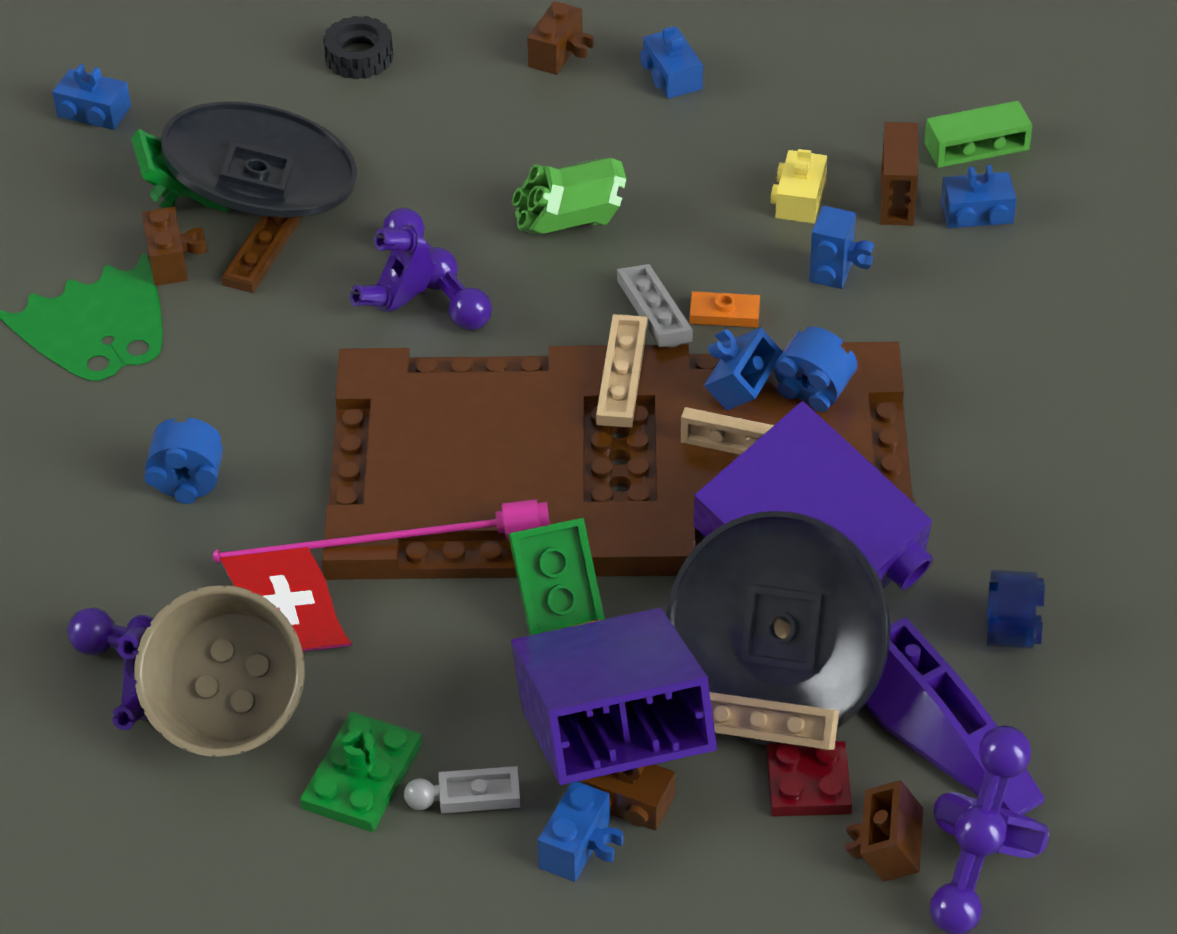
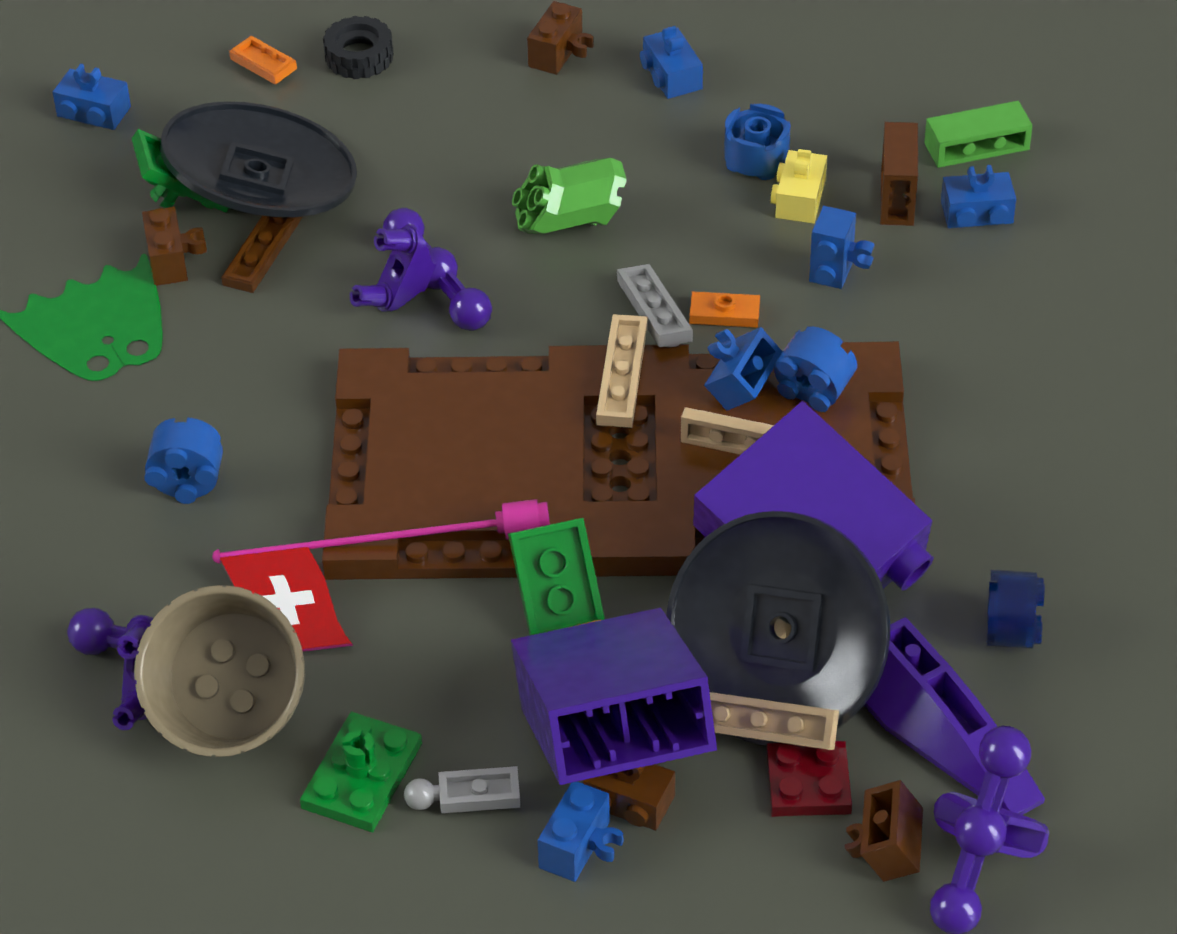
(263, 59): none -> orange plate
(756, 140): none -> blue brick

